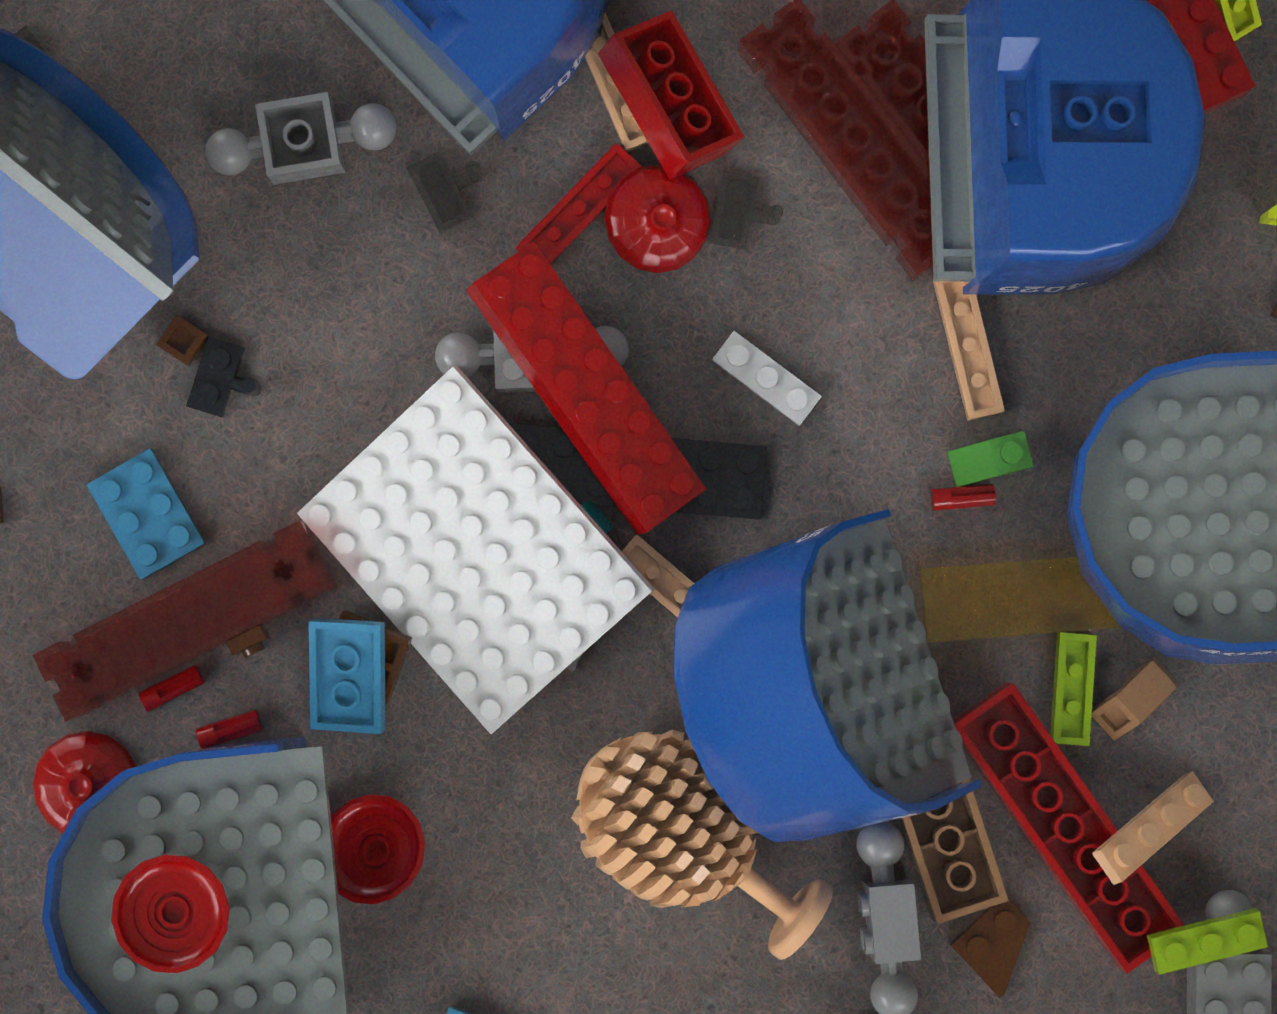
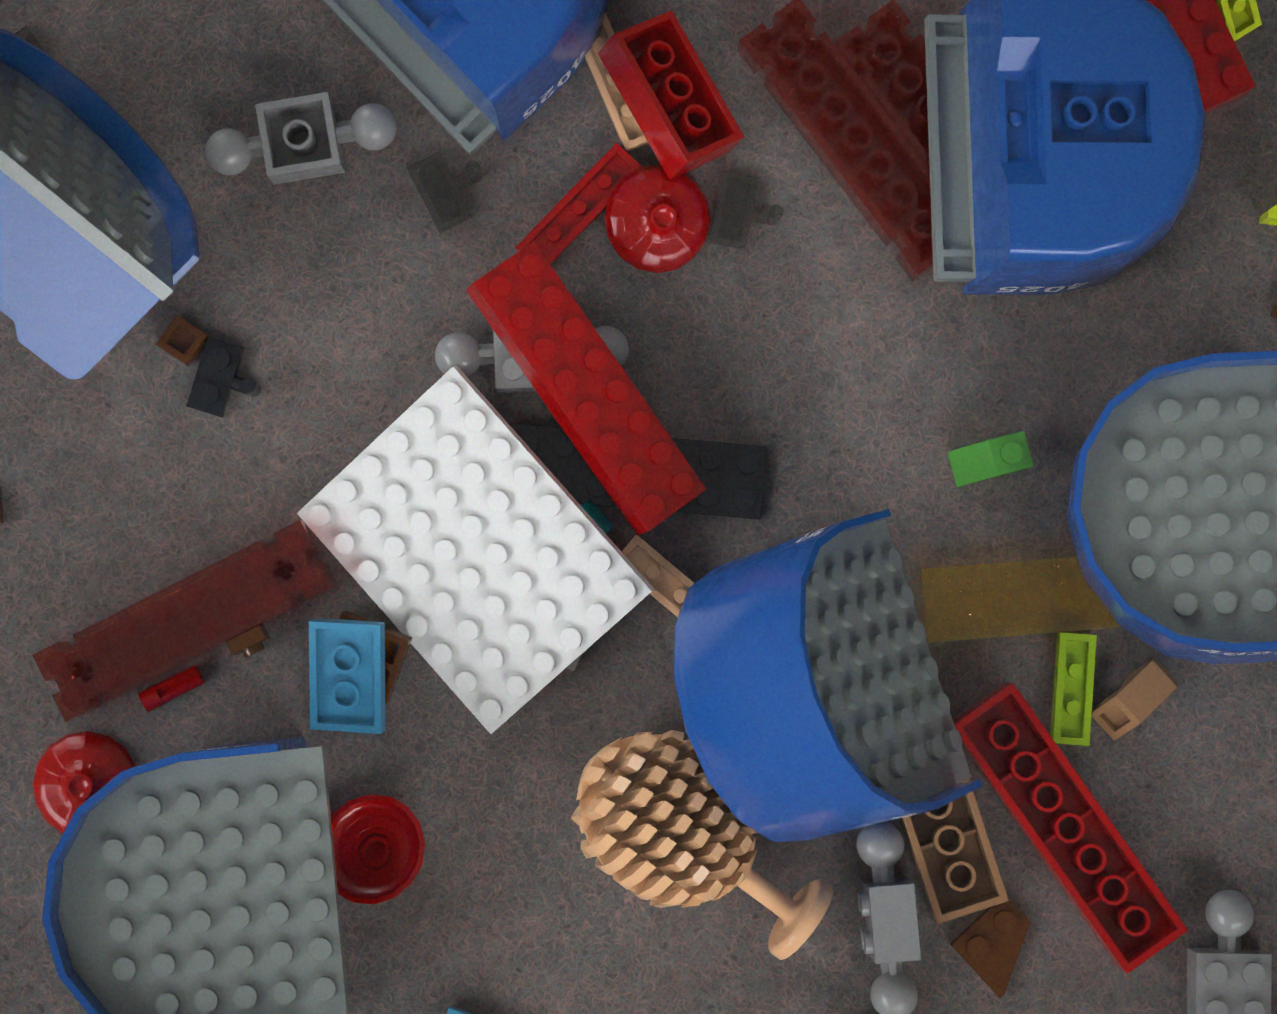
(146, 514): dark azure plate -> none
(170, 913): red hat -> none
(228, 729): red piece -> none
(766, 378): white plate -> none
(963, 497): red piece -> none
(969, 350): light nougat plate -> none
(1152, 827): light nougat plate -> none
(1207, 941): lime plate -> none

